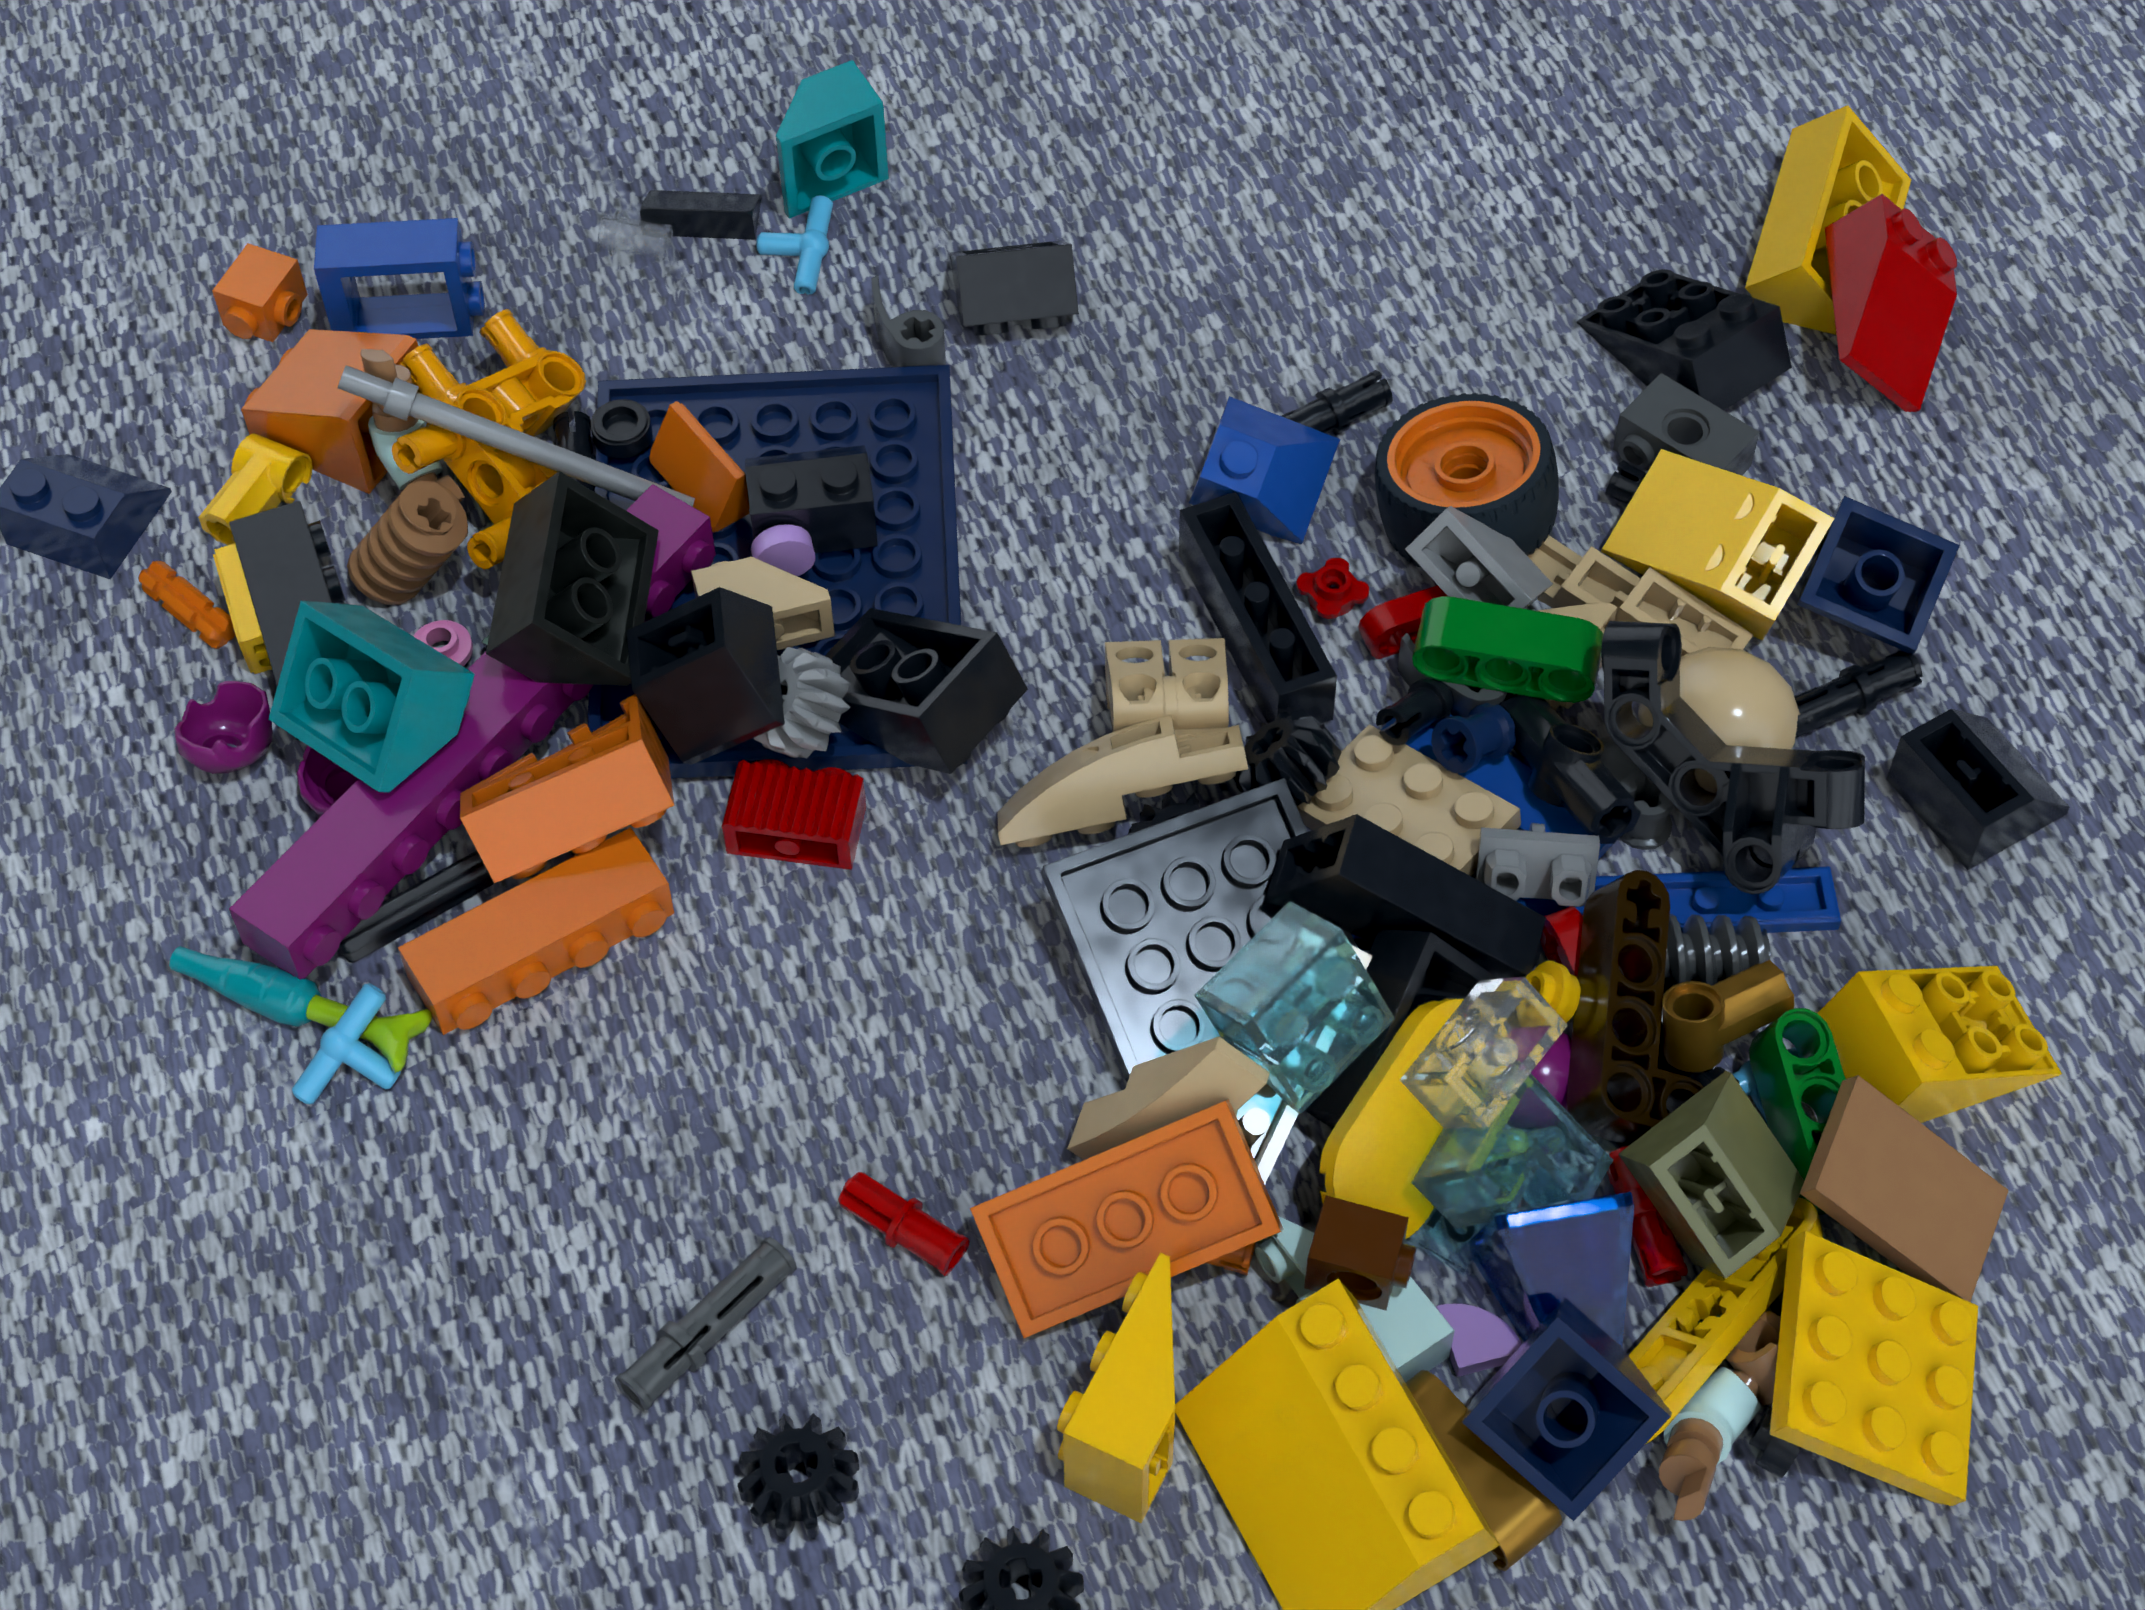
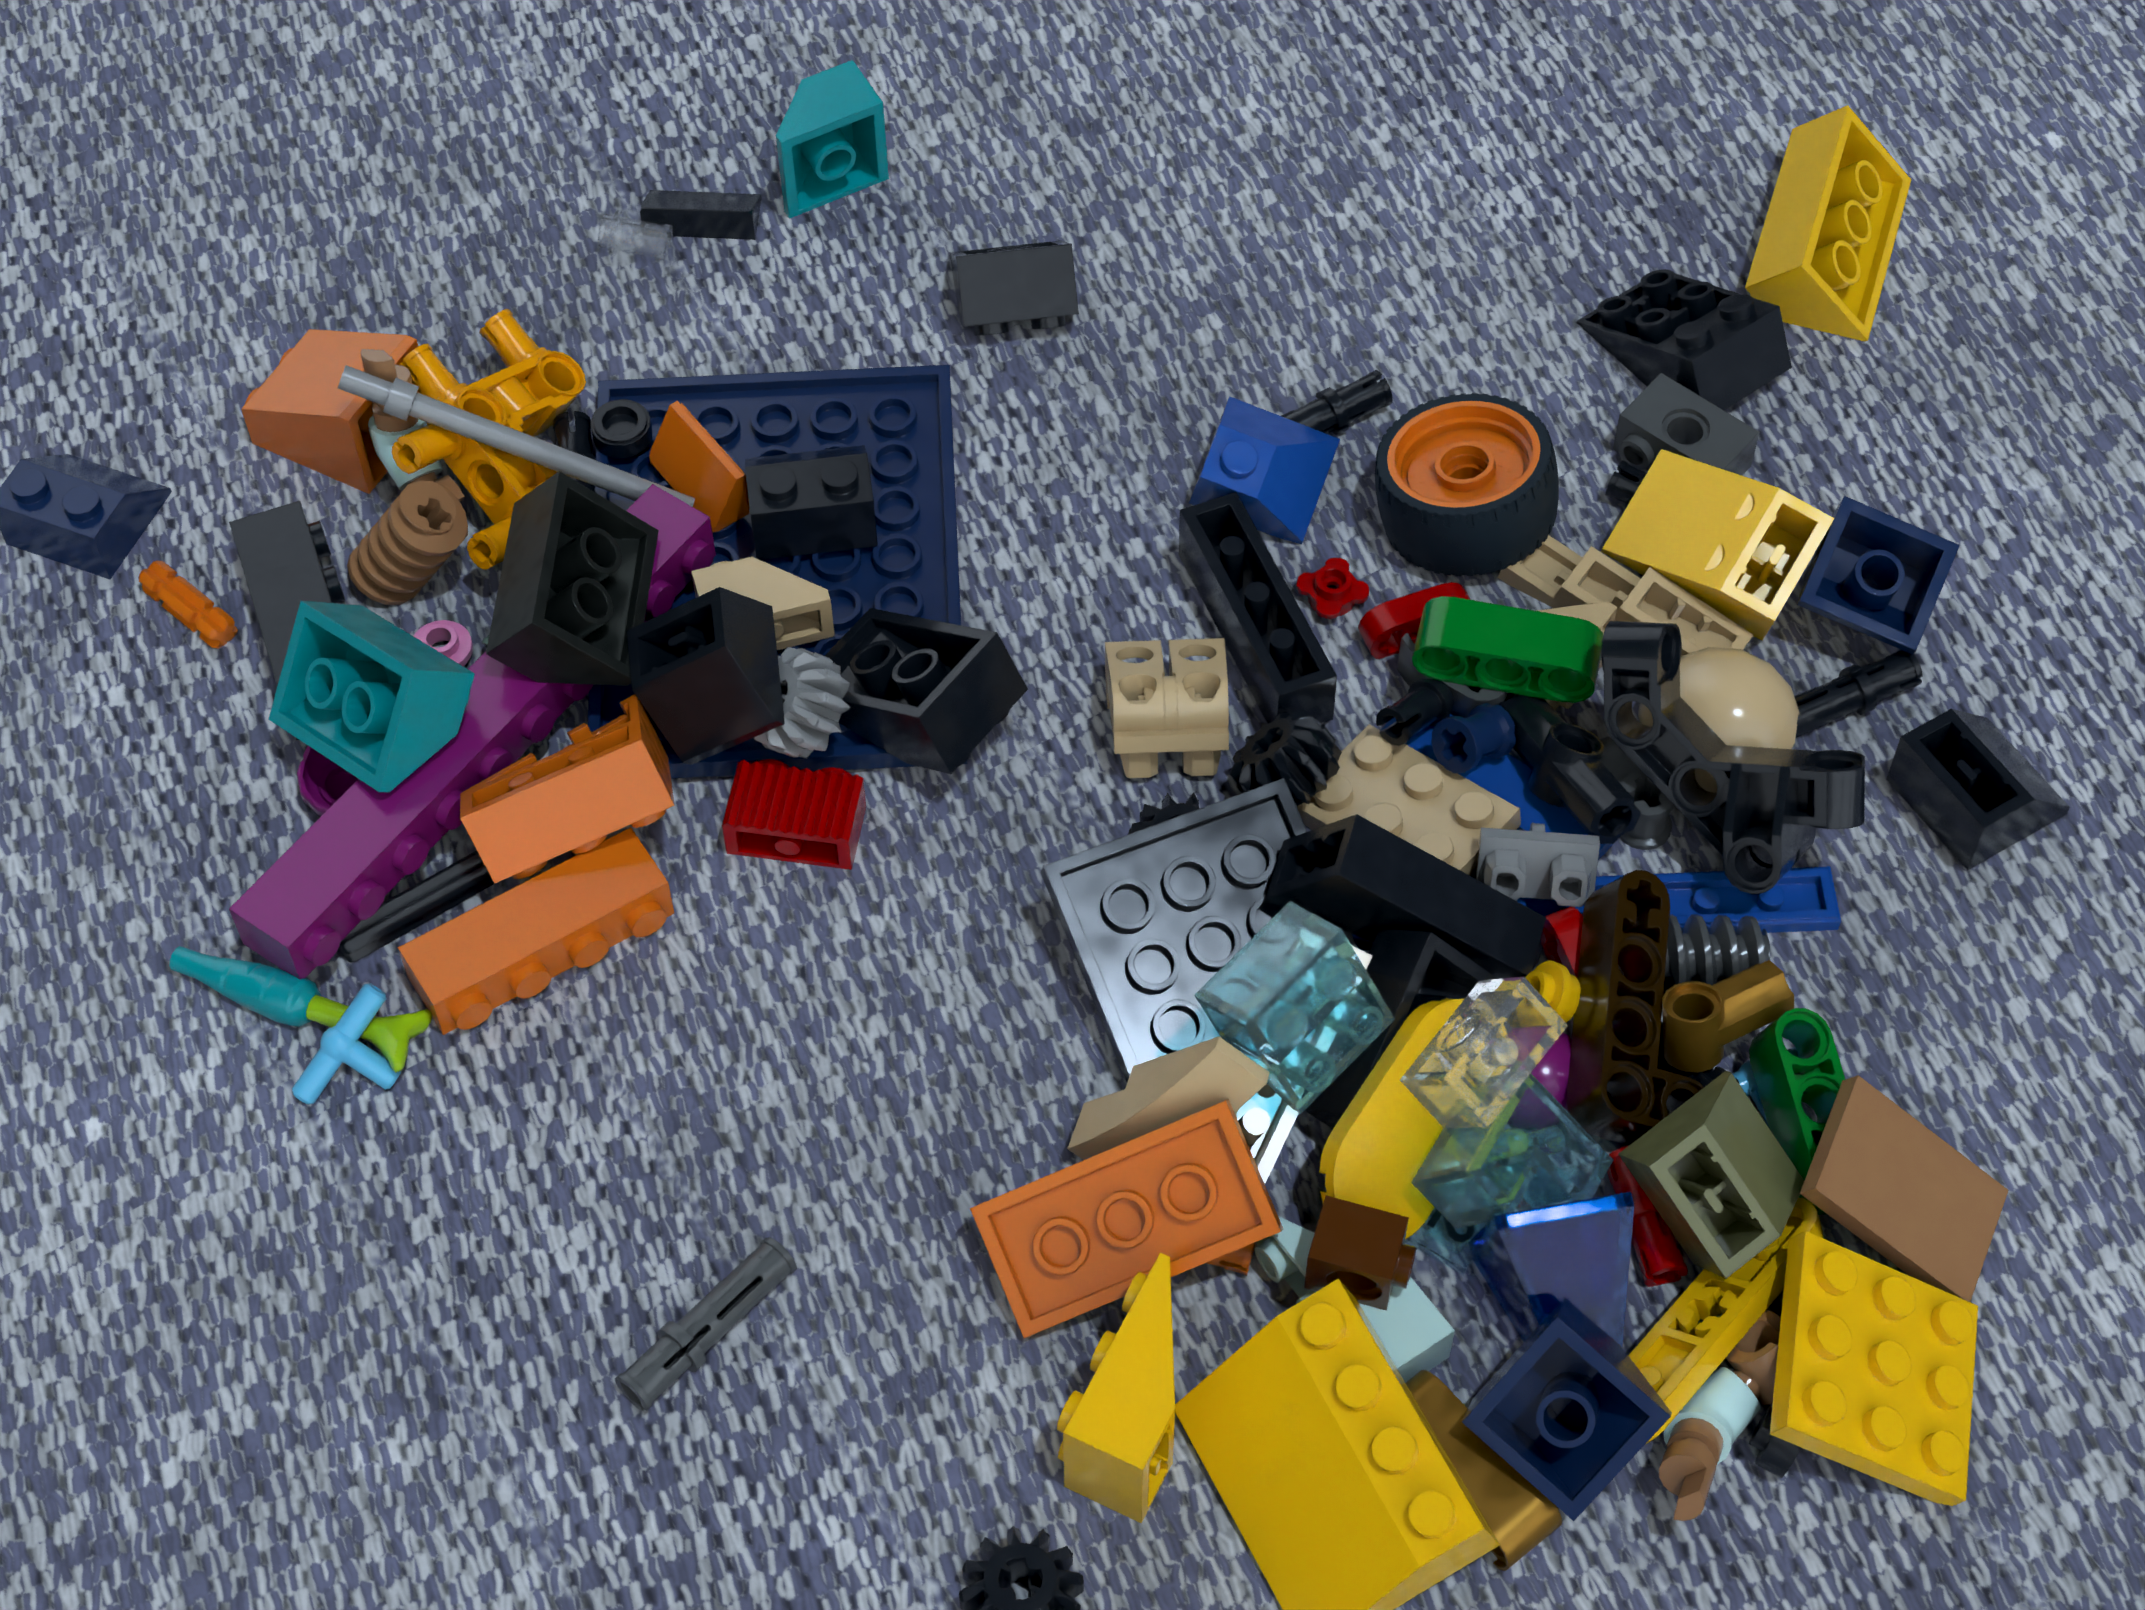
(233, 717): magenta hair -> none
(241, 609): yellow tile -> none
(260, 293): orange brick -> none
(260, 479): yellow piece -> none
(398, 249): blue window -> none
(772, 1487): black gear -> none
(785, 548): lavender tile -> none
(810, 245): medium azure piece -> none
(903, 1222): red axle -> none
(910, 338): dark grey panel -> none
(1089, 783): tan slope -> none
(1477, 562): light grey slope -> none
(1479, 1338): lavender tile -> none
(1890, 297): red slope -> none
(1937, 1037): yellow slope -> none

